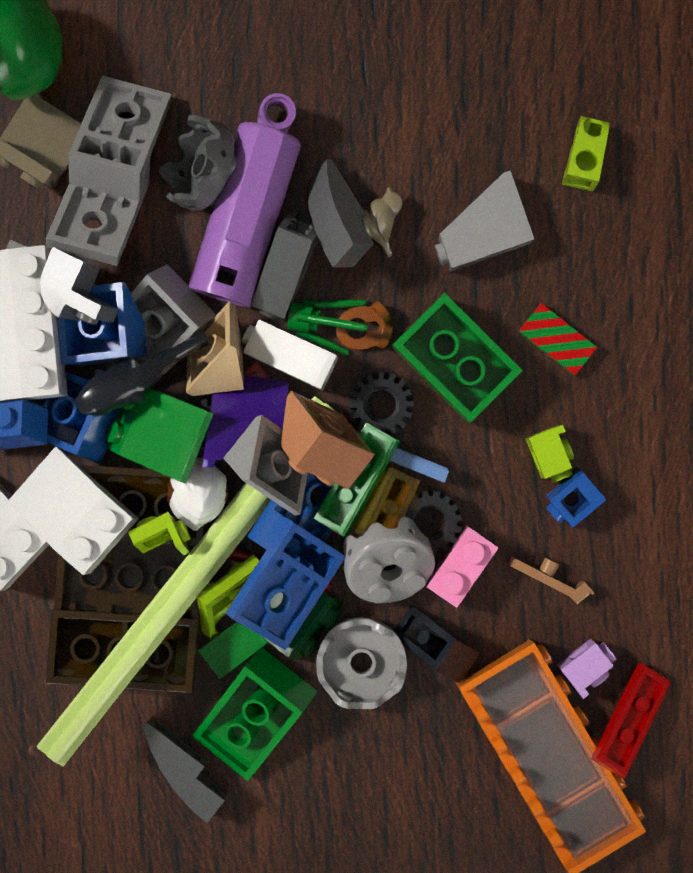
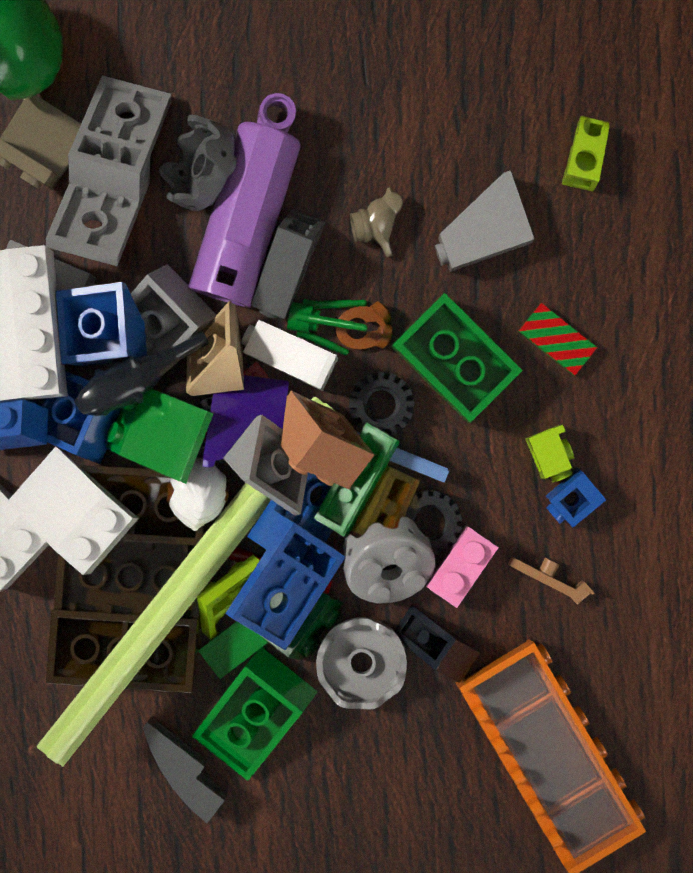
(67, 287): brick -> none
(158, 530): lime bracket -> none
(337, 217): dark grey slope -> none
(587, 666): lavender brick -> none
(631, 720): red tile -> none

